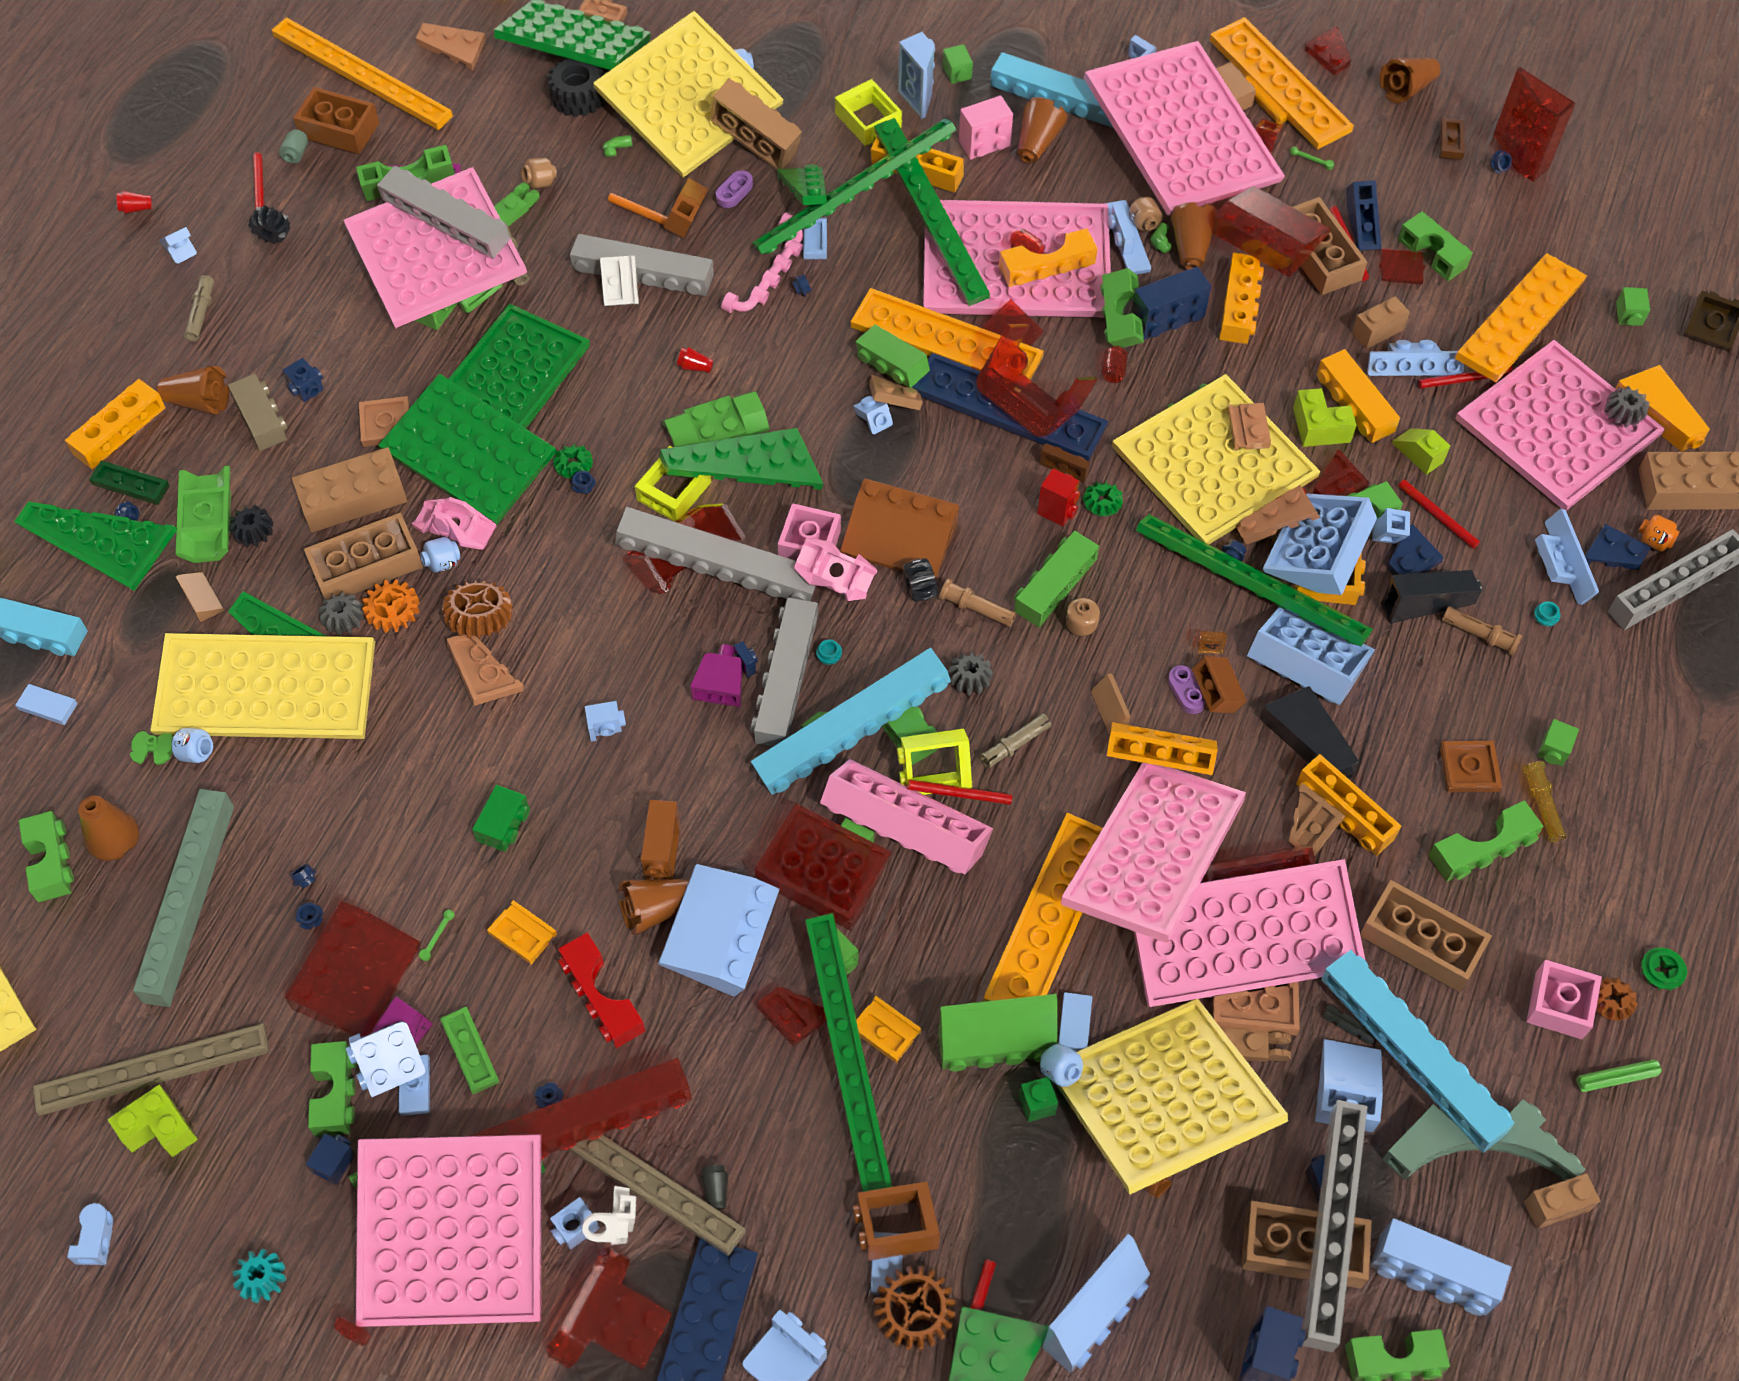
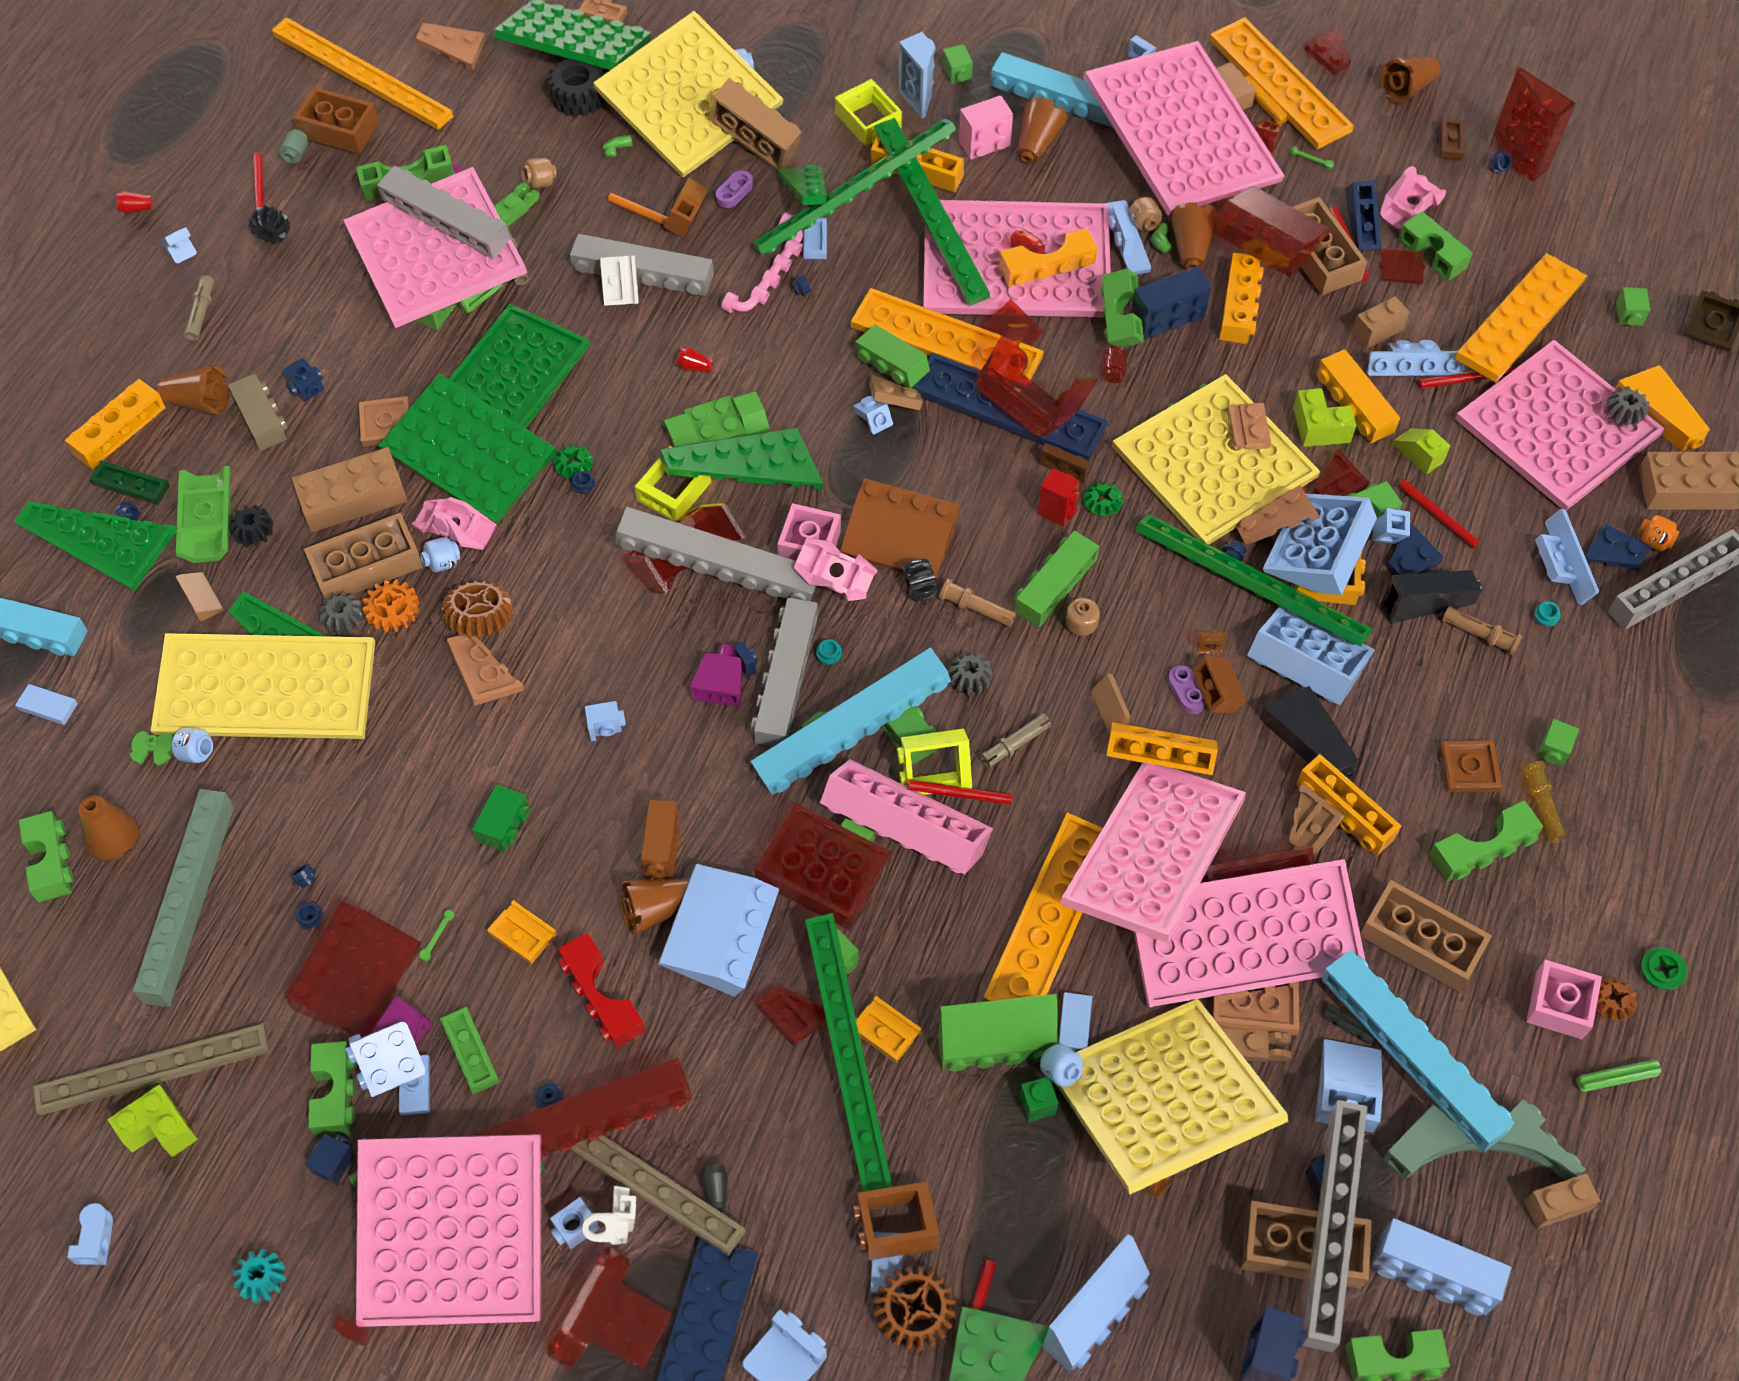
(1395, 207): none -> bright pink piece

